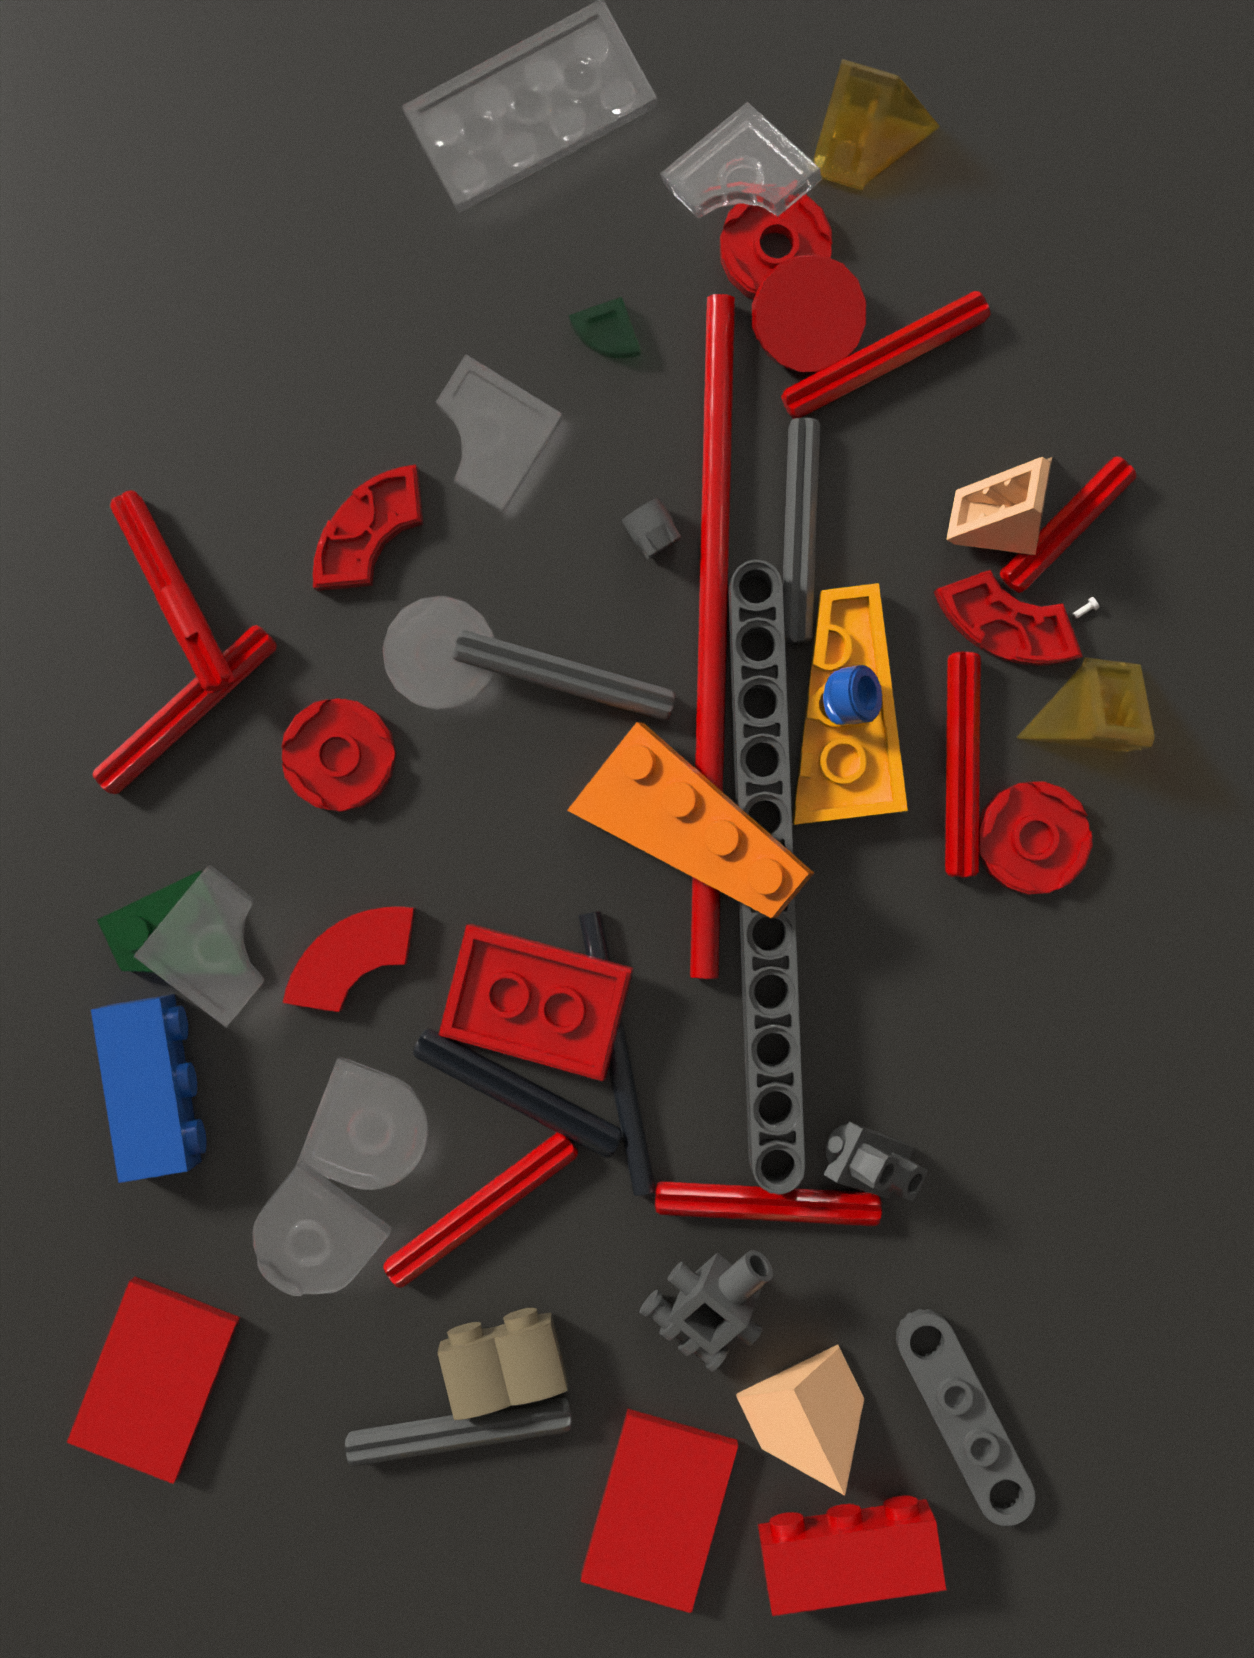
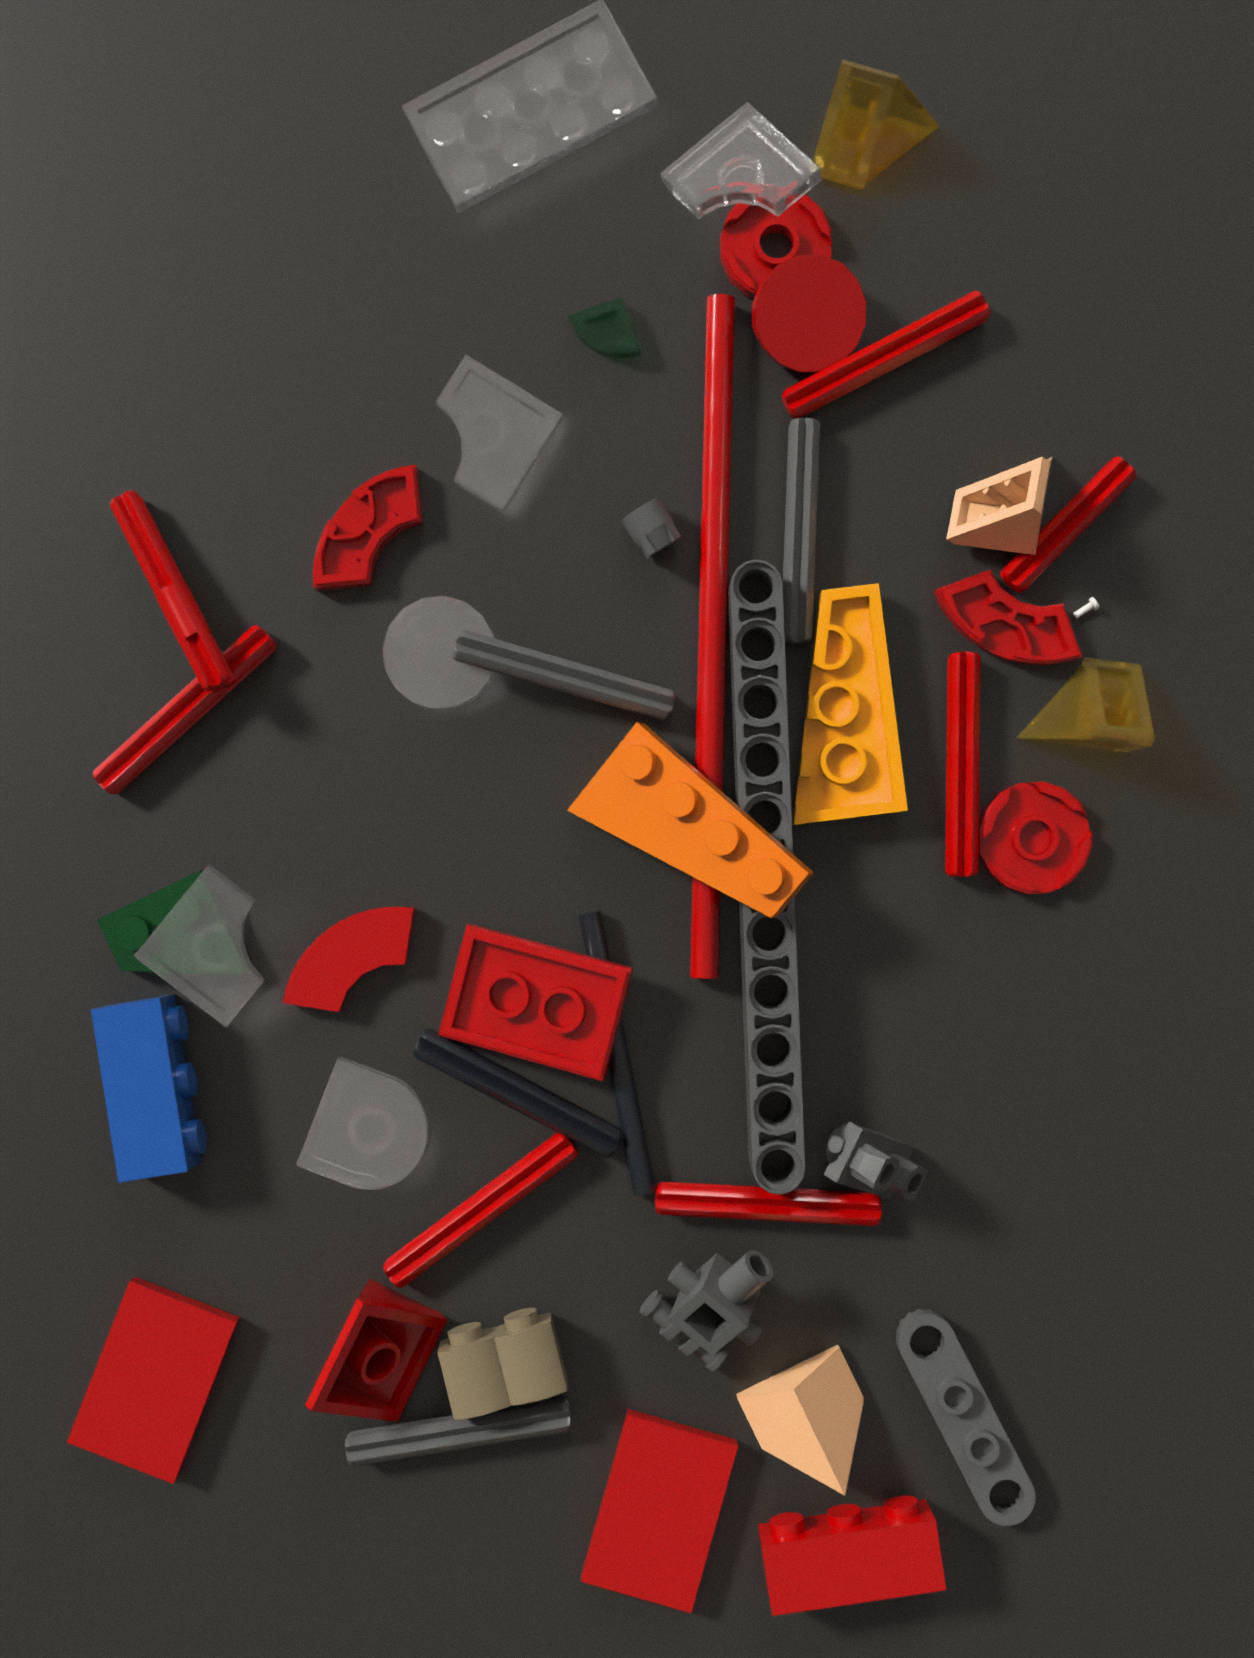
(314, 1235): clear tile -> none
(338, 754): red tile -> none
(377, 1356): none -> red slope
(852, 695): blue tile -> none

